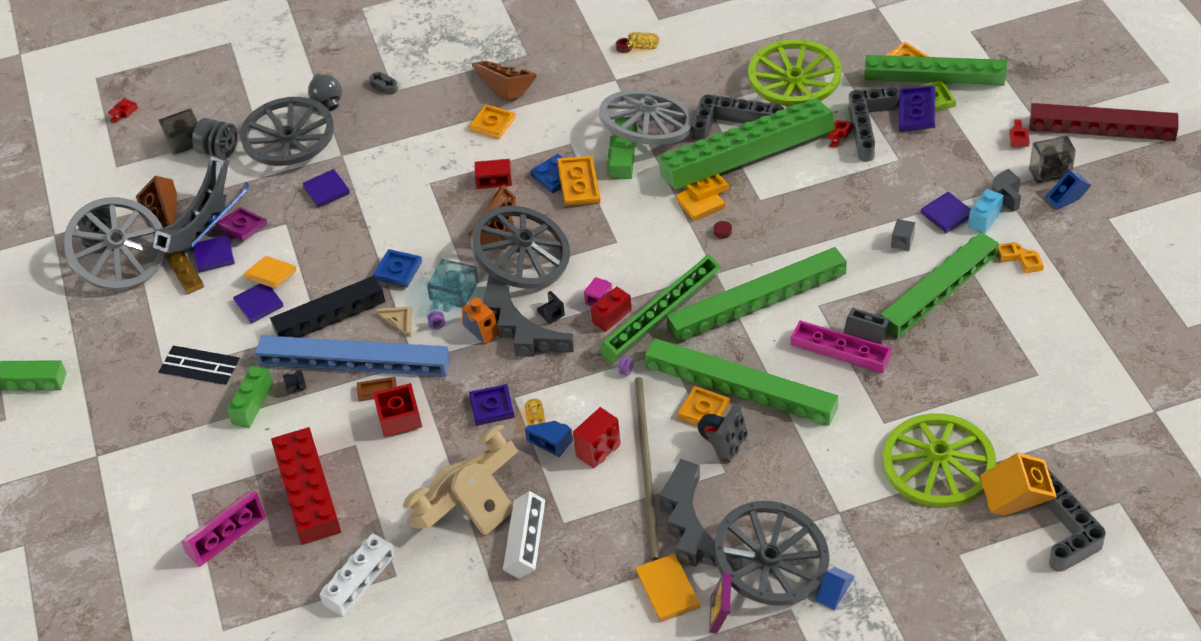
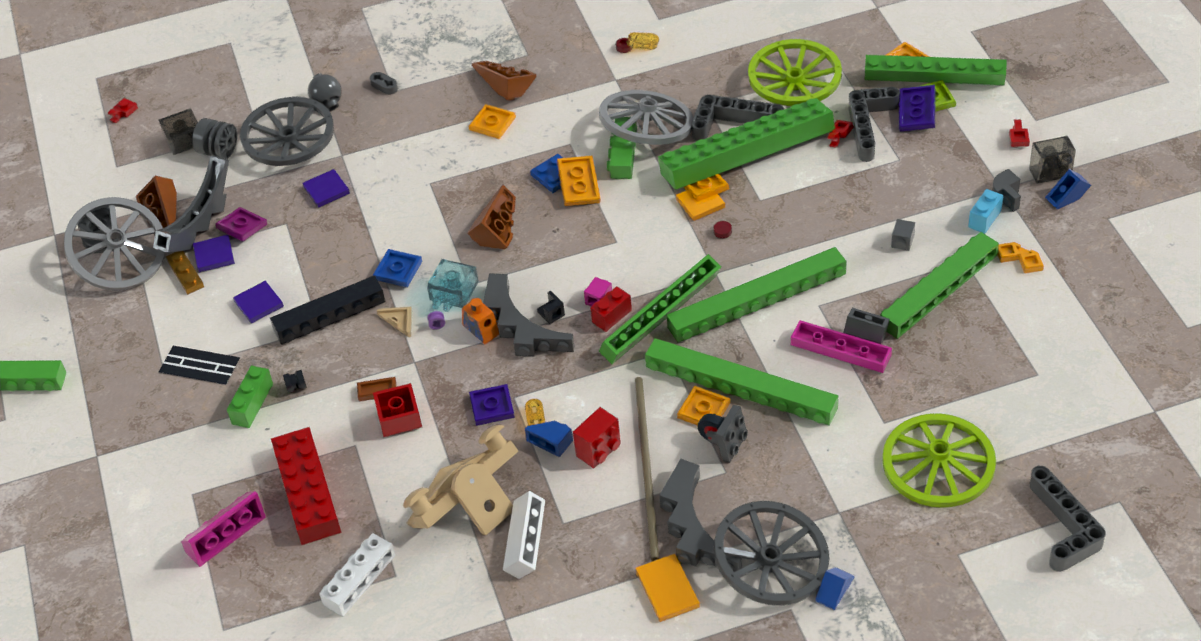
(214, 218): blue piece -> none
(270, 272): light orange tile -> none
(353, 355): medium blue brick -> none
(493, 173): red brick -> none
(522, 243): dark grey wheel -> none
(625, 365): medium lavender bush -> none
(720, 603): magenta tile -> none
(946, 212): dark purple tile -> none
(1017, 484): light orange slope -> none
(1103, 121): dark red brick -> none

